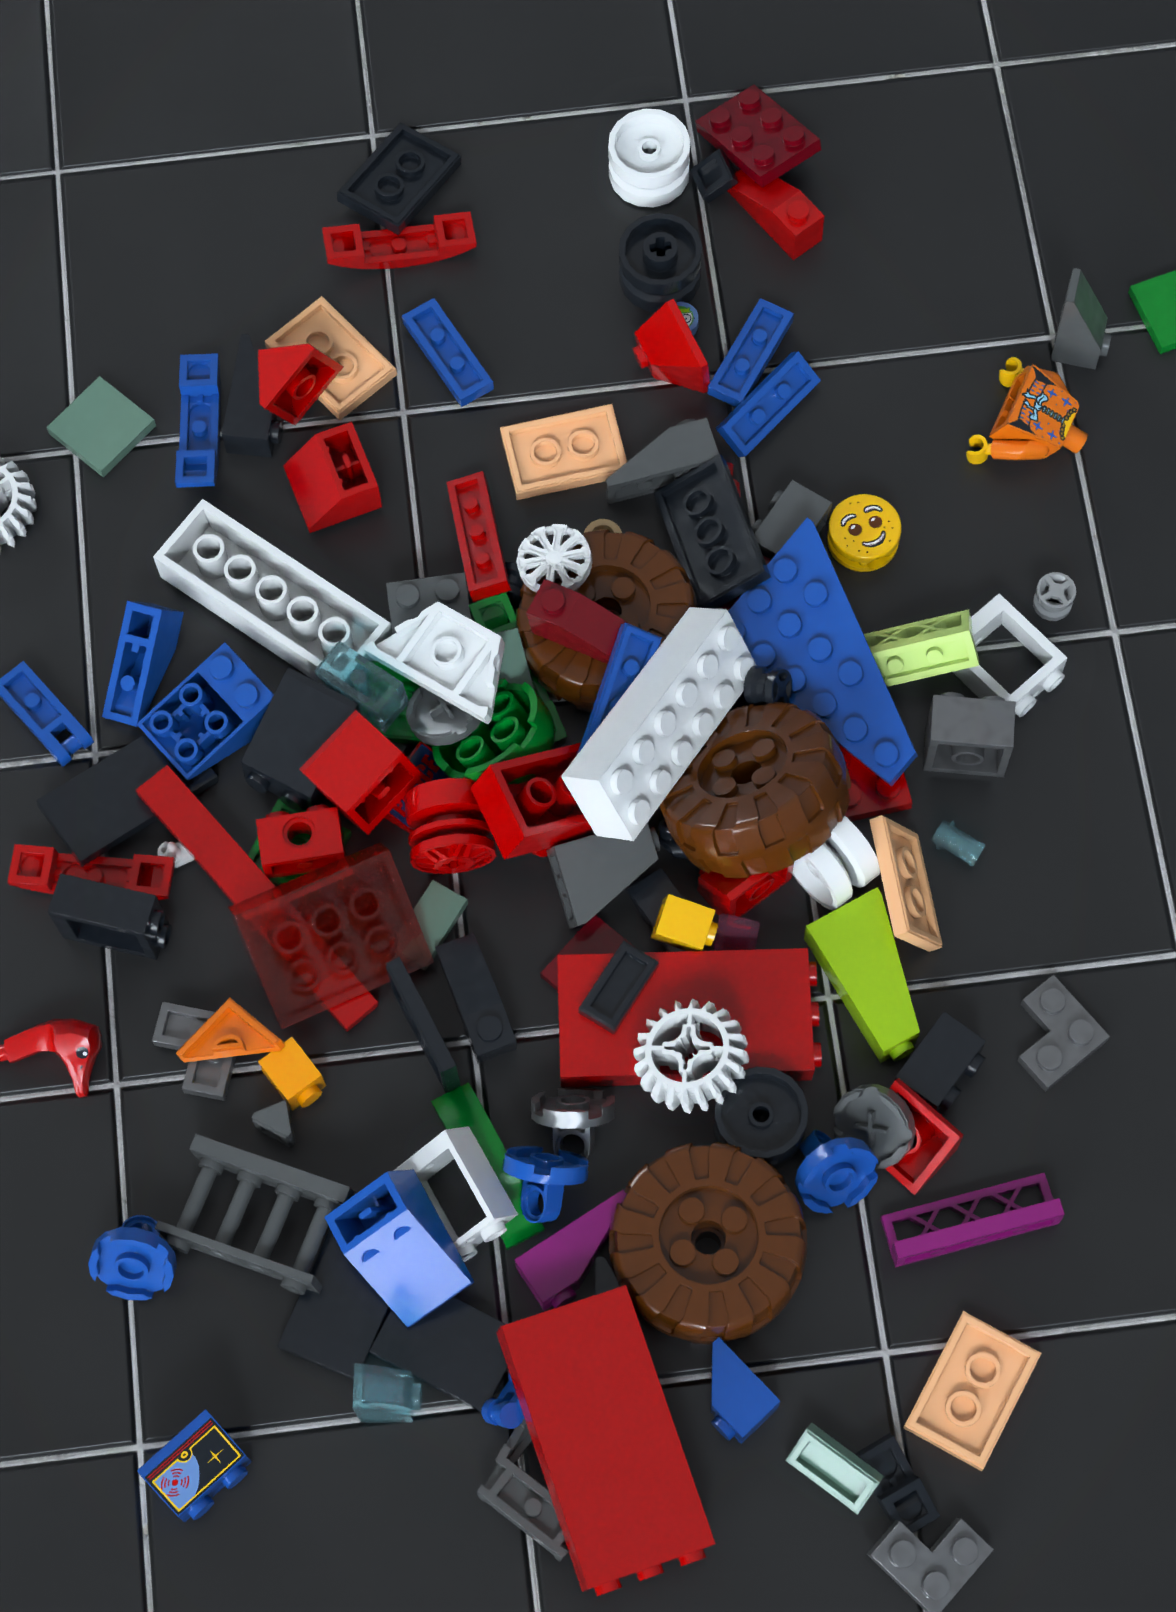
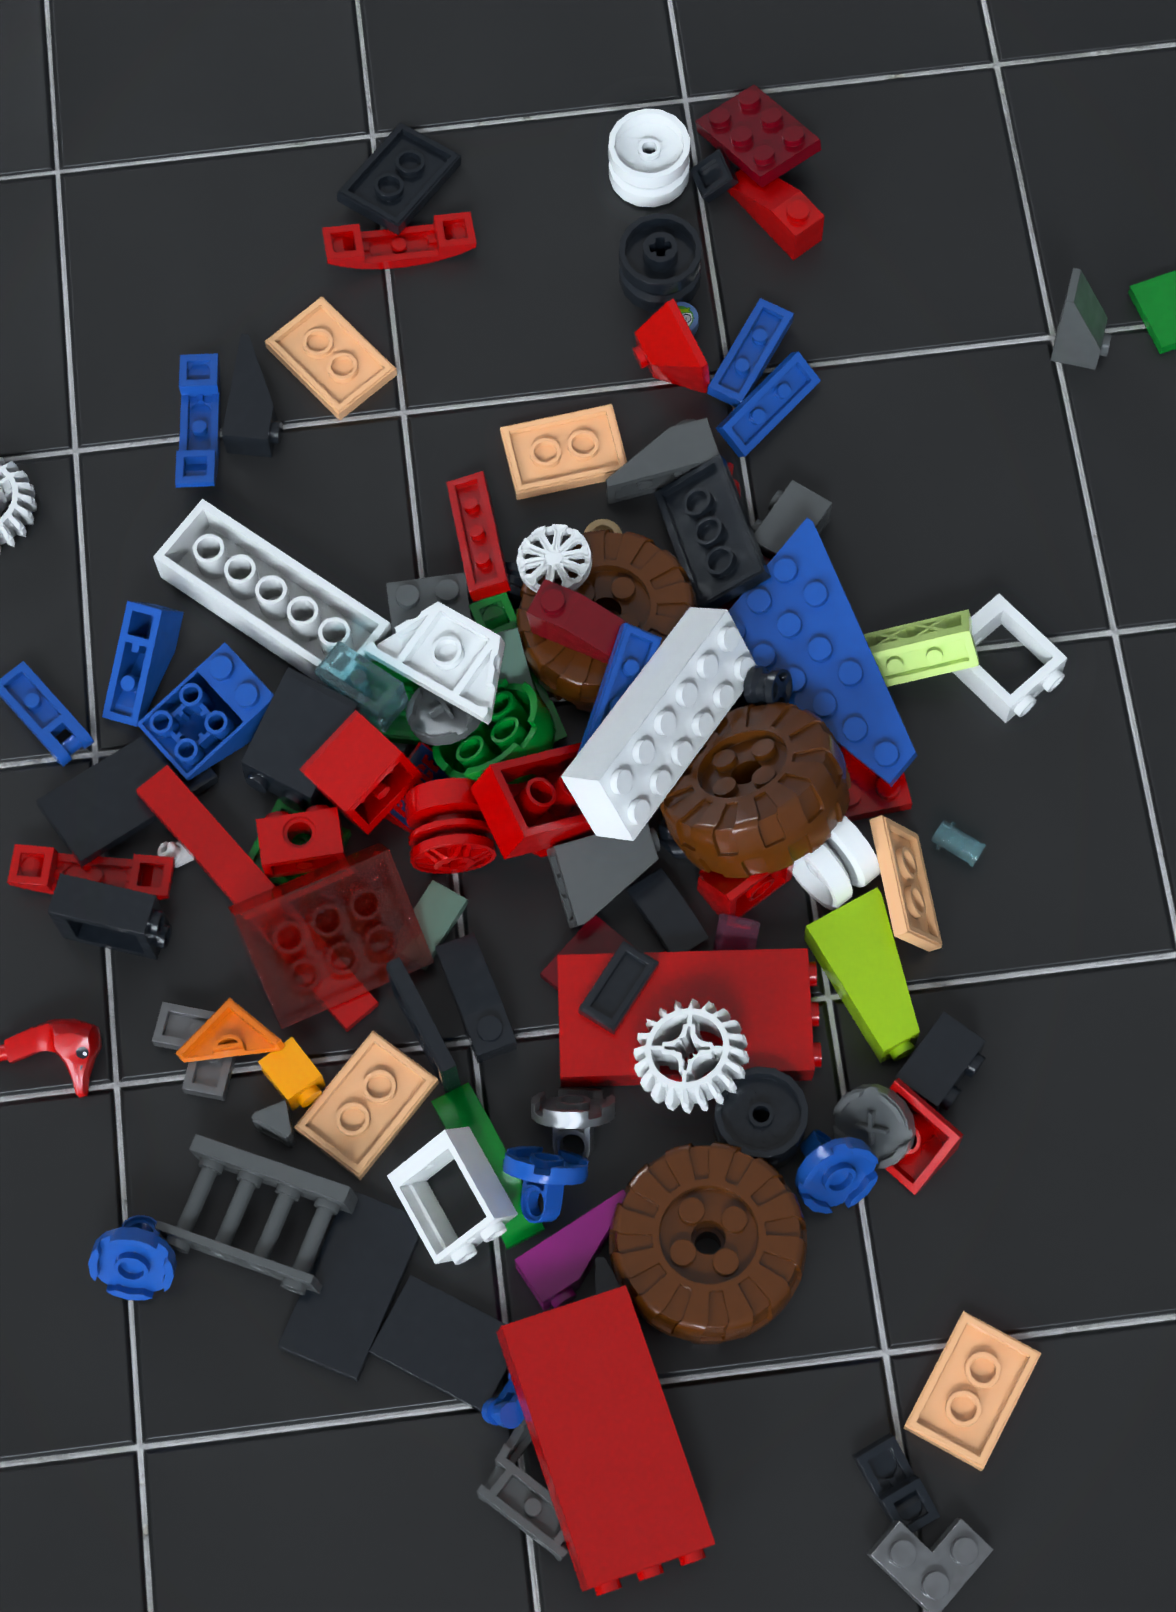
(101, 426): sand green tile -> none
(195, 1467): slope -> none
(293, 379): red slope -> none
(332, 478): red slope -> none
(366, 1105): none -> light nougat tile
(385, 1394): clear light blue slope -> none
(400, 1245): slope -> none
(447, 352): blue plate -> none
(684, 924): yellow brick -> none
(737, 1395): blue slope -> none
(834, 1468): tile -> none
(864, 532): yellow head -> none
(969, 735): flat silver brick -> none
(977, 1231): magenta fence -> none
(1032, 419): orange torso -> none
(1058, 587): light grey wheel -> none
(1069, 1037): flat silver plate -> none

